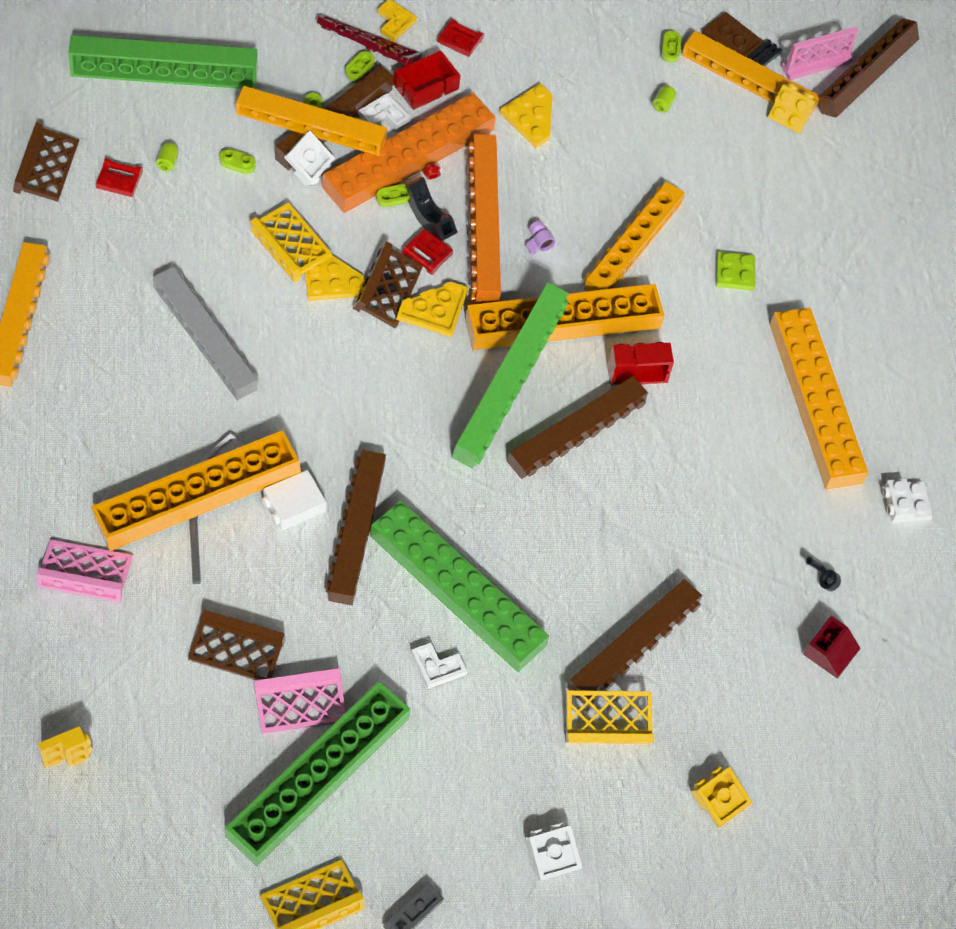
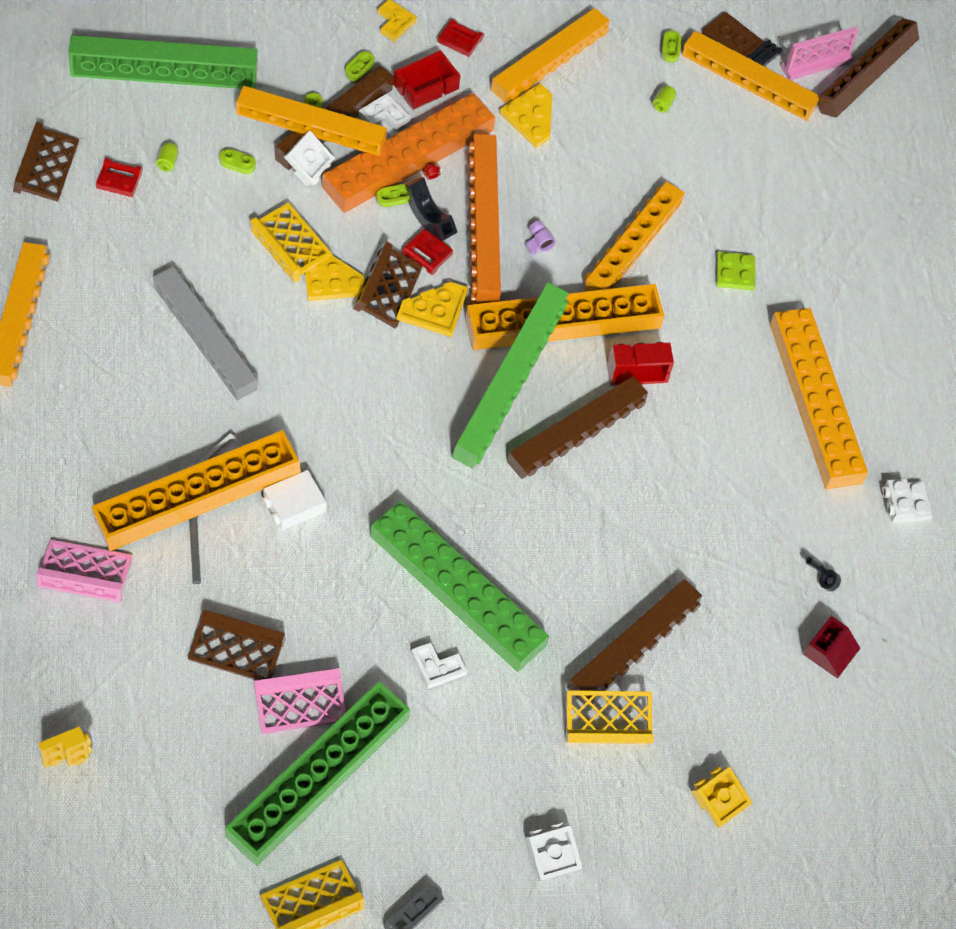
(356, 528): reddish brown brick -> none
(371, 41): dark red wing -> none
(550, 55): none -> light orange brick
(792, 107): yellow plate -> none

